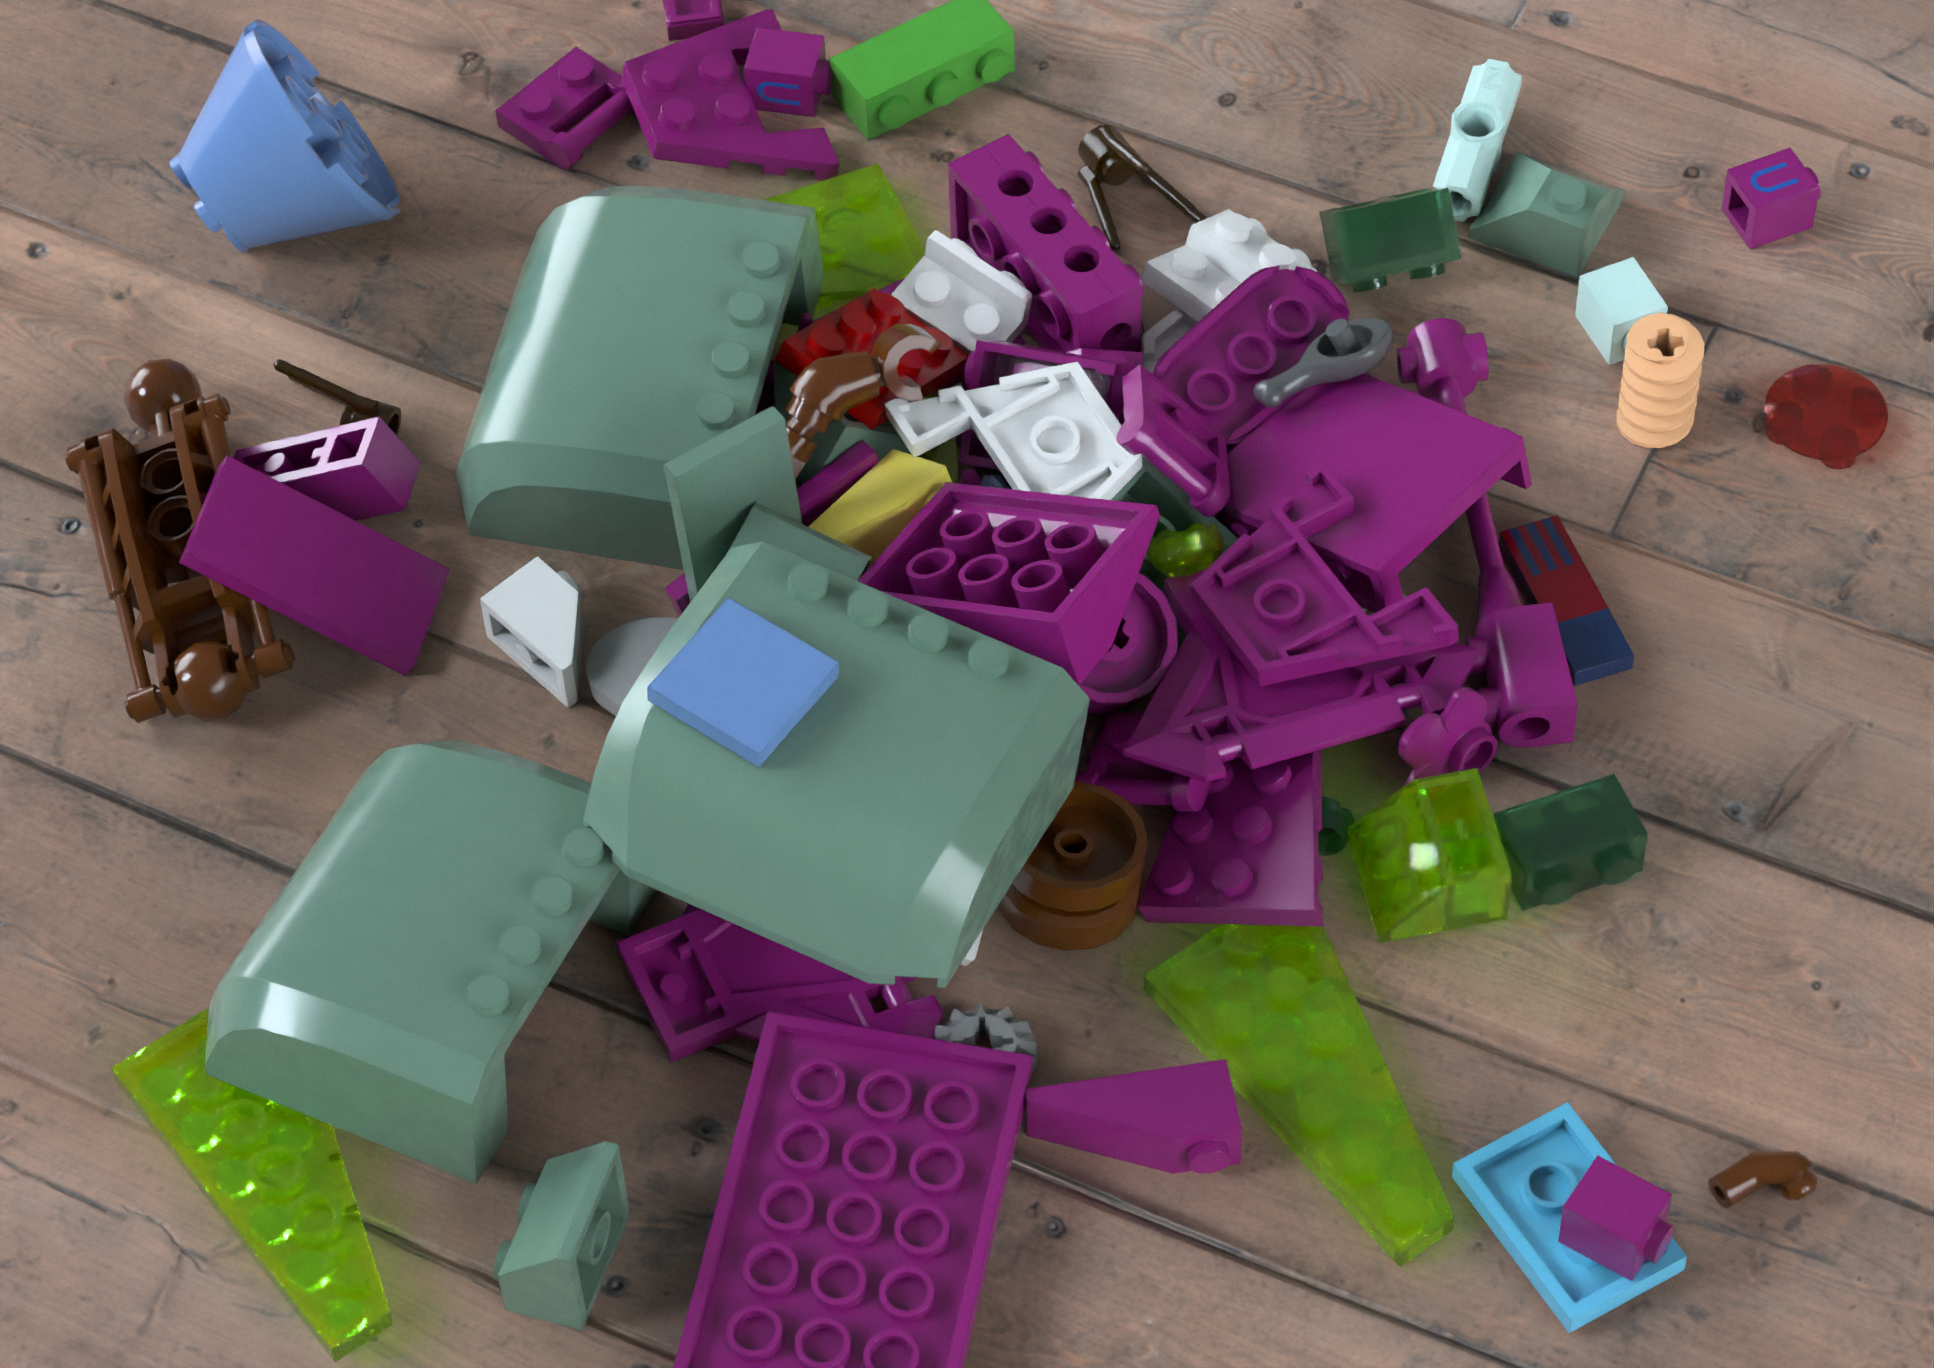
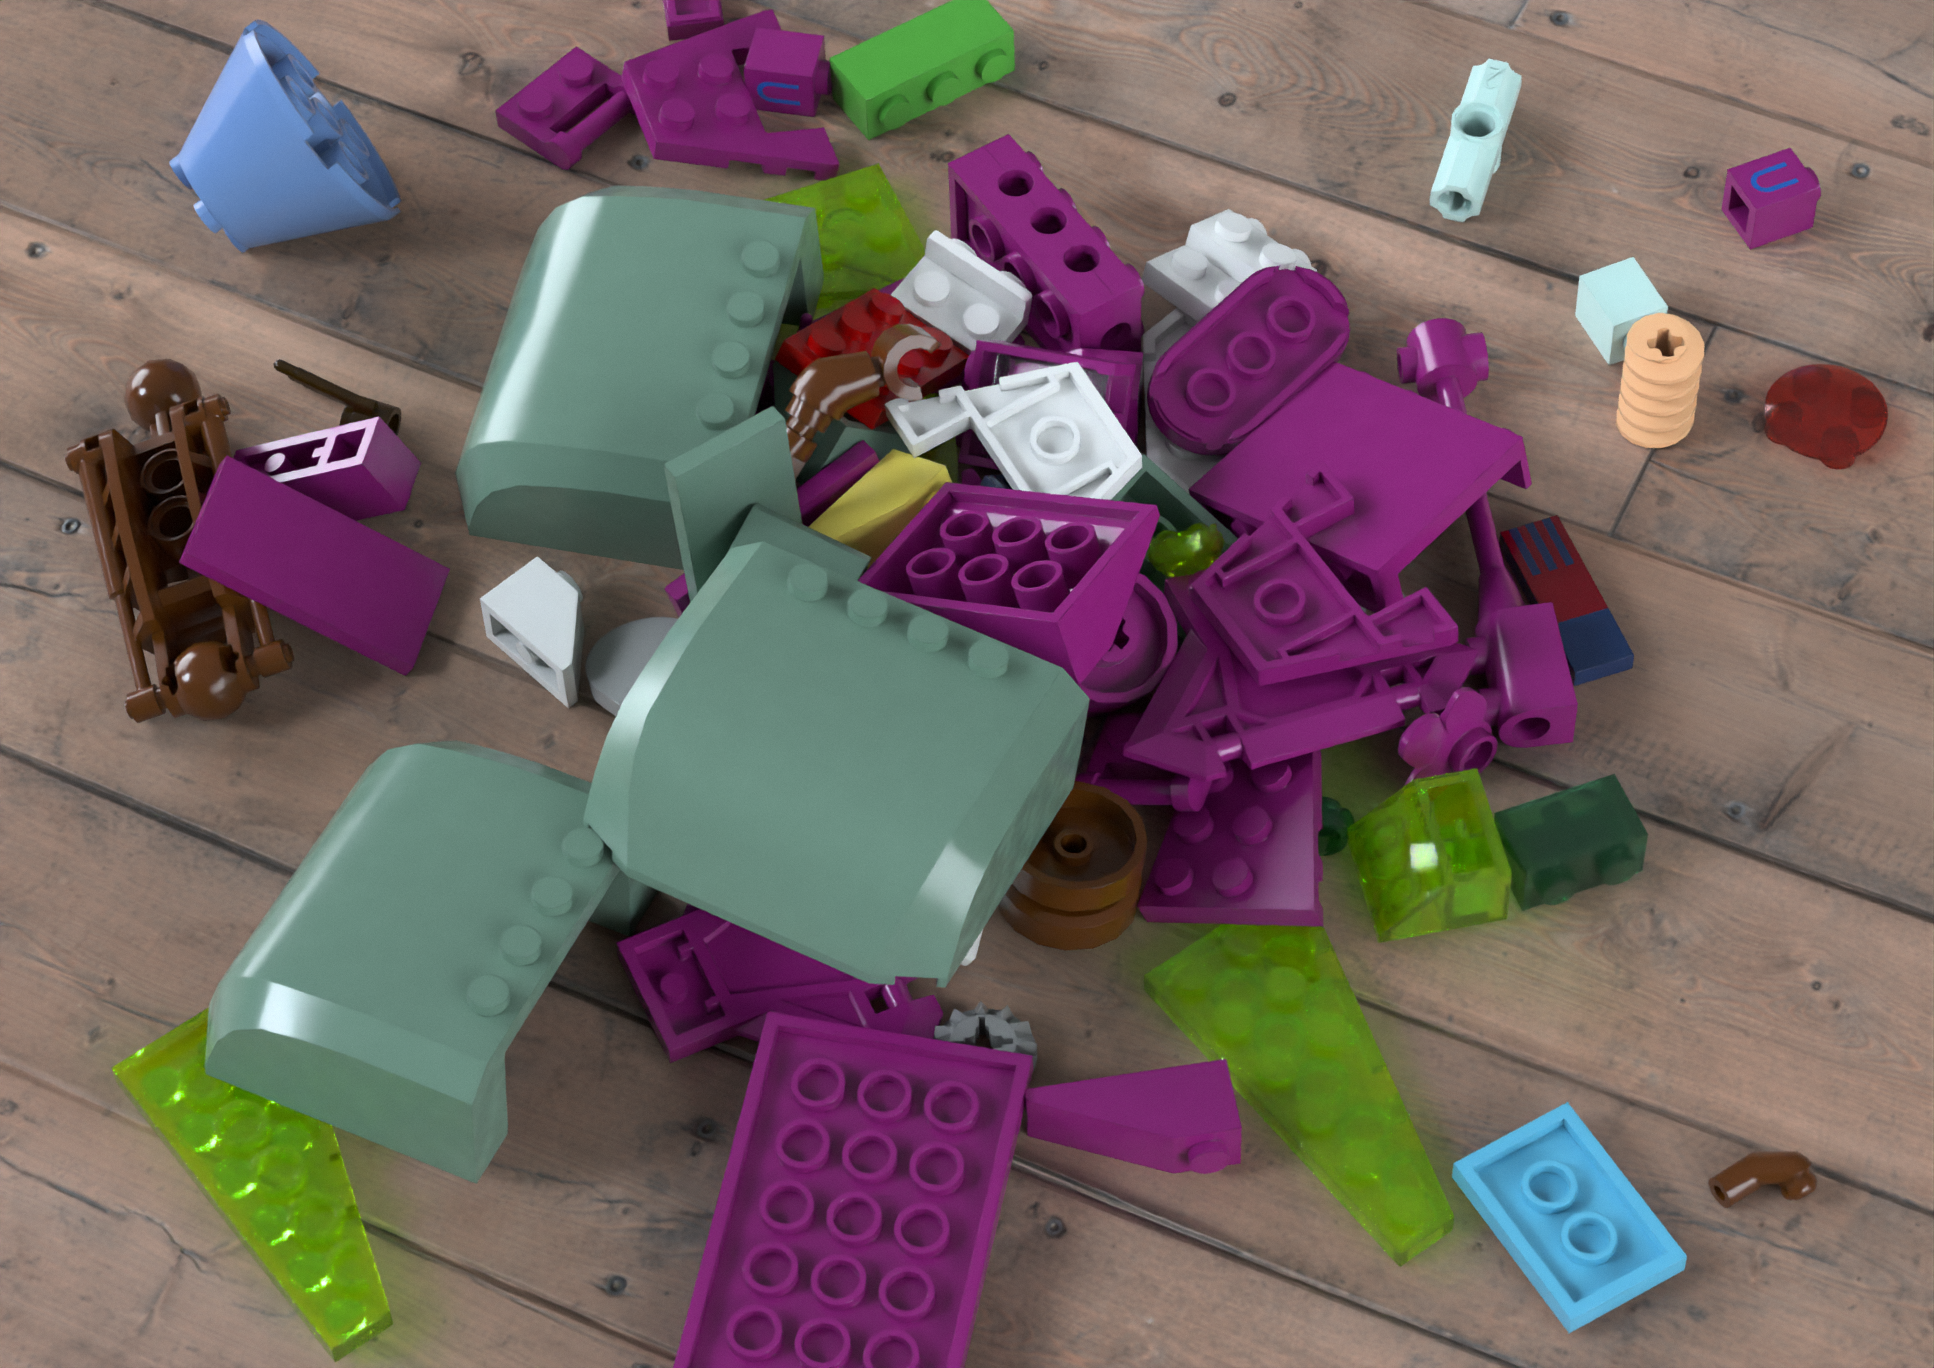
(565, 1236): sand green slope -> none
(743, 682): medium blue tile -> none
(1114, 162): dark brown plant -> none
(1175, 440): magenta plate -> none
(1334, 356): dark grey piece -> none
(1390, 237): clear green brick -> none
(1546, 214): sand green slope -> none
(1616, 1219): magenta brick -> none

